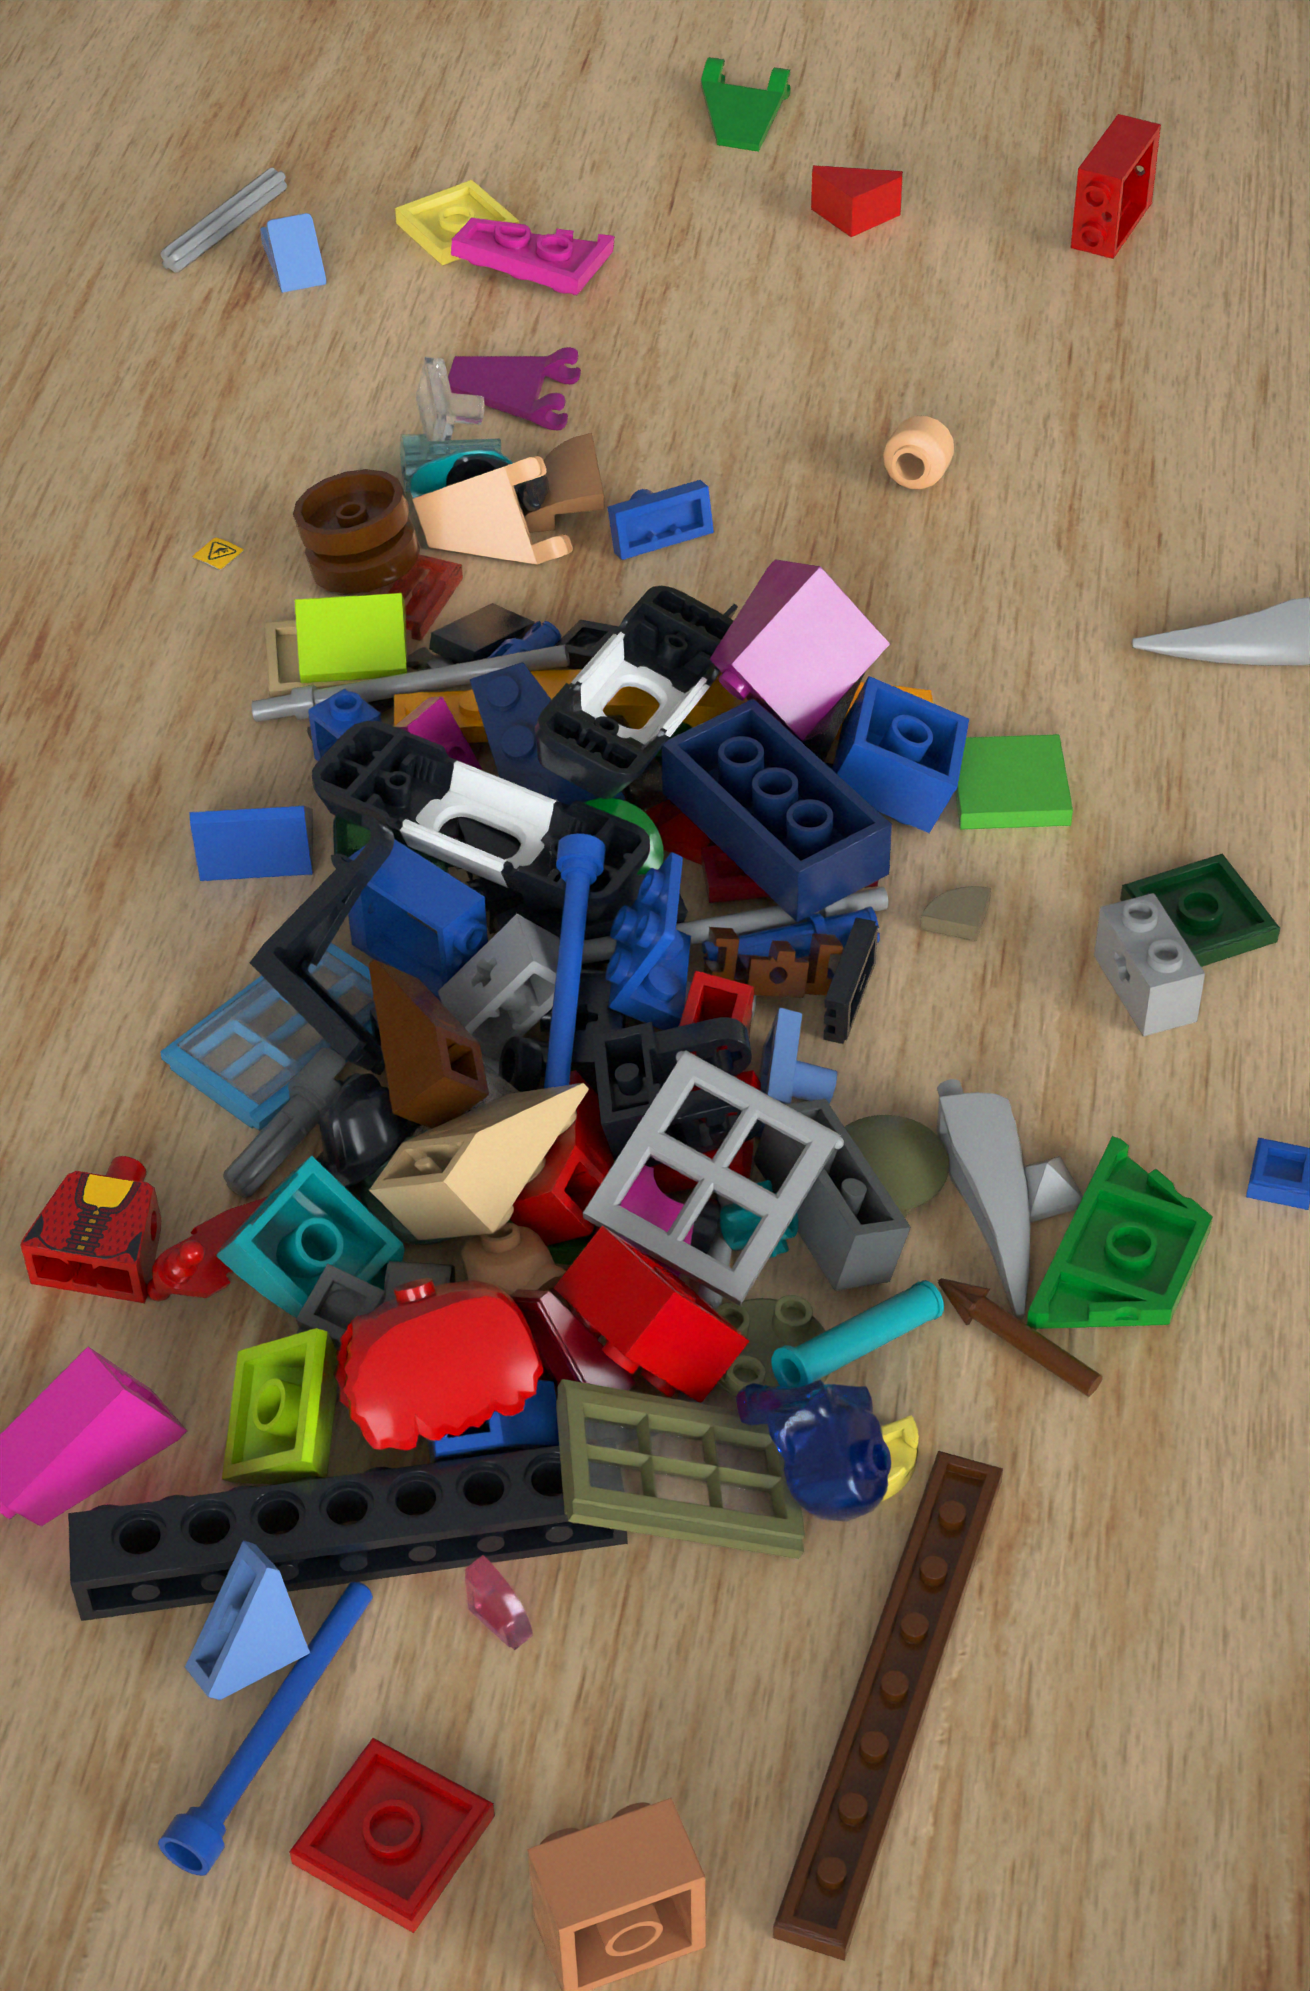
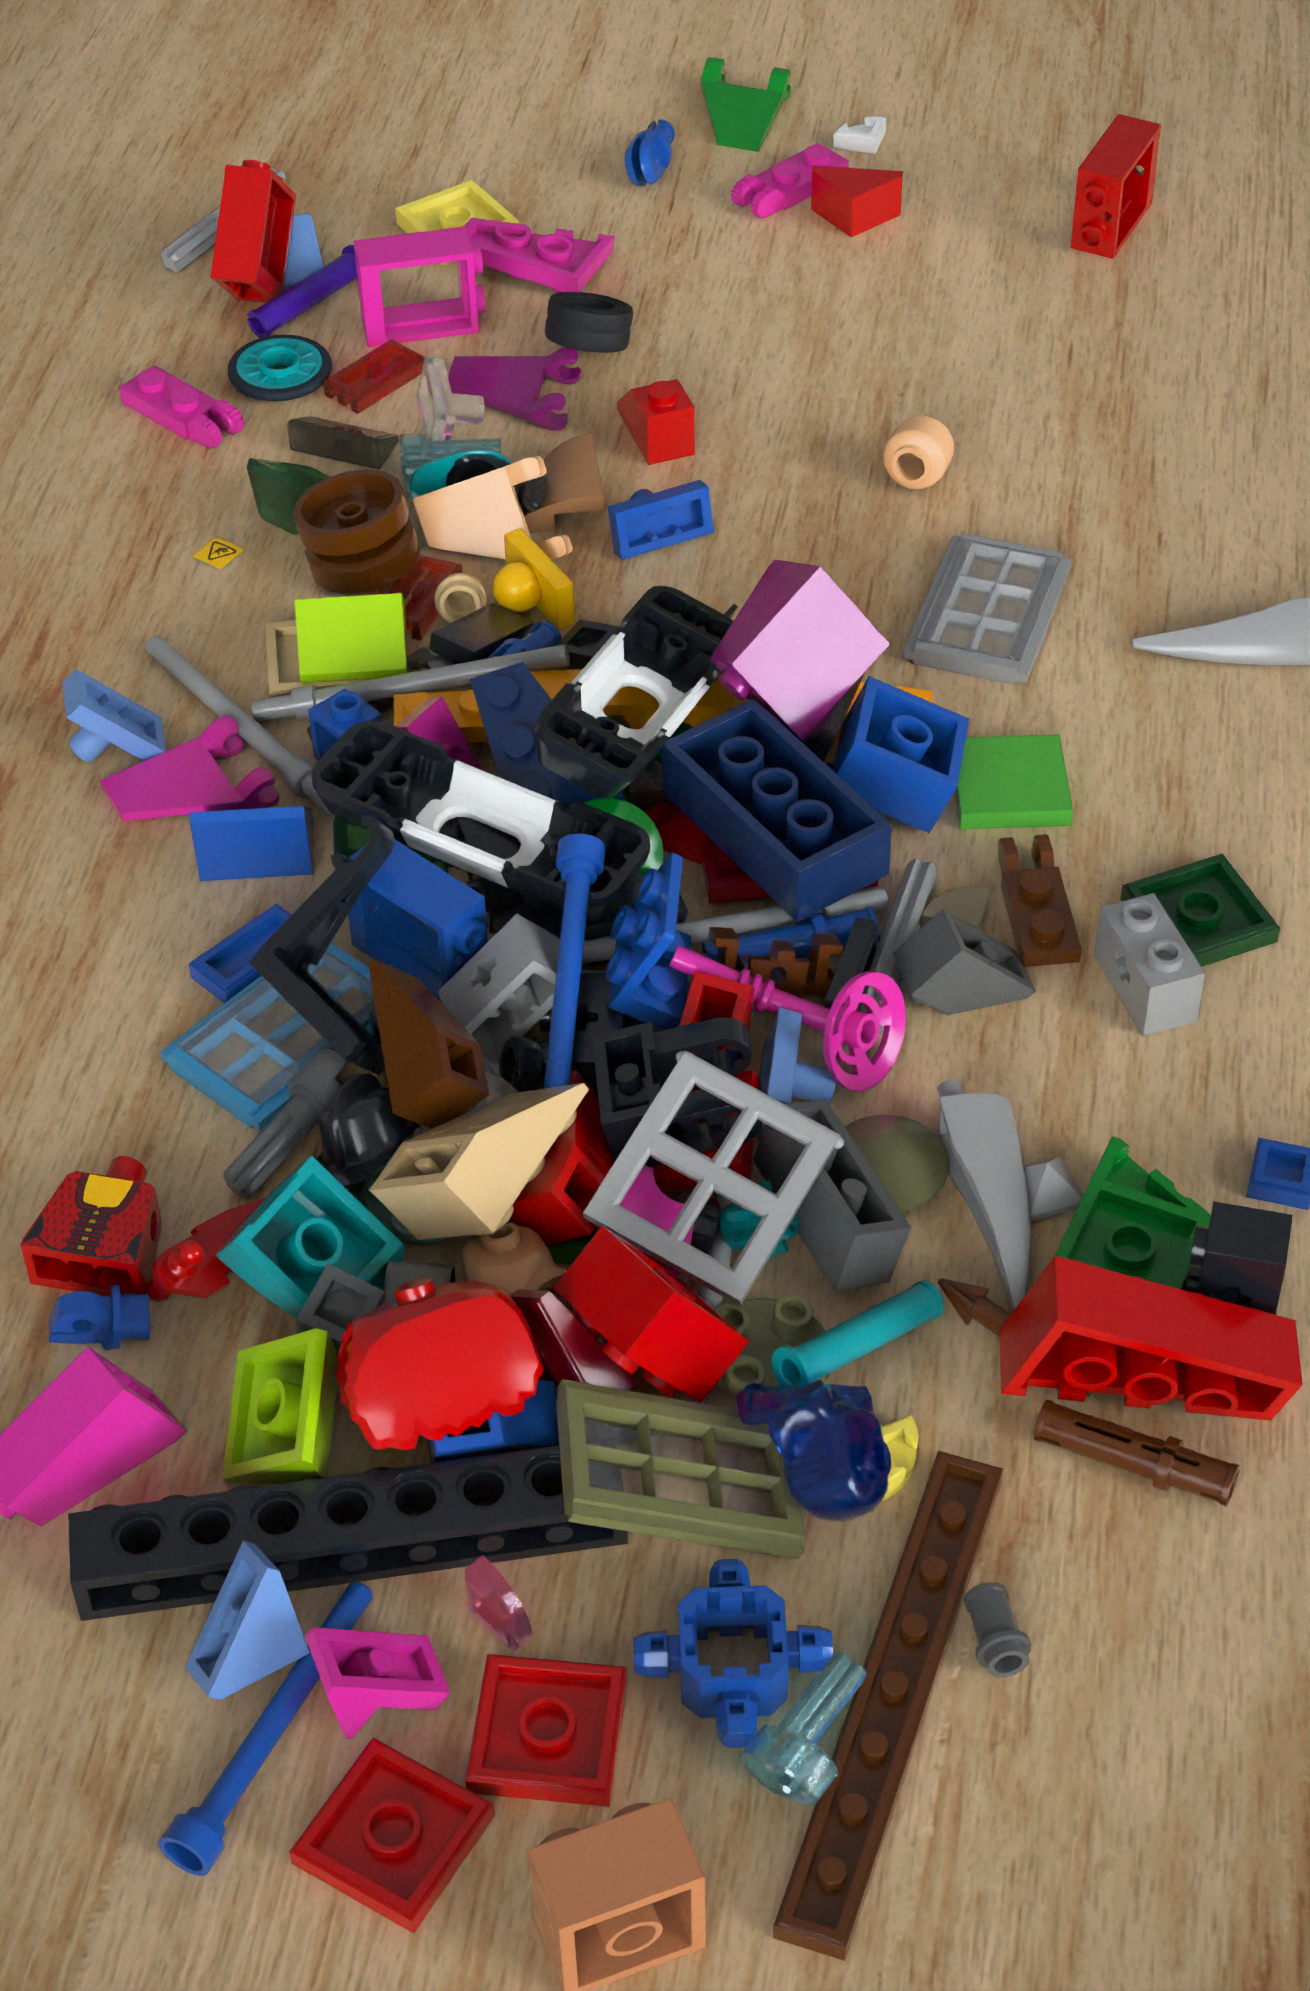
(100, 1319): none -> blue piece
(109, 720): none -> medium blue tile
(180, 407): none -> dark pink hinge
(190, 779): none -> dark pink flag
(226, 966): none -> blue tile
(253, 232): none -> red window
(278, 488): none -> clear green slope
(295, 771): none -> light grey bar
(304, 294): none -> dark purple pin
(305, 370): none -> teal wheel
(341, 441): none -> clear smoke slope
(374, 376): none -> clear red tile
(375, 1671): none -> dark pink slope
(423, 319): none -> dark pink window
(459, 596): none -> tan plate
(533, 580): none -> yellow tile
(547, 1730): none -> red tile
(588, 322): none -> black tyre
(649, 153): none -> blue arm
(660, 420): none -> red slope
(735, 1696): none -> blue piece
(784, 182): none -> dark pink hinge
(787, 1755): none -> clear light blue piece
(838, 1023): none -> dark pink dish
(861, 137): none -> white tile
(902, 921): none -> light grey axle
(960, 967): none -> dark grey slope
(988, 609): none -> clear piece
(1001, 1644): none -> dark grey pin
(1038, 906): none -> reddish brown hinge
(1138, 1453): none -> reddish brown pin
(1148, 1342): none -> red wedge
(1241, 1256): none -> black brick

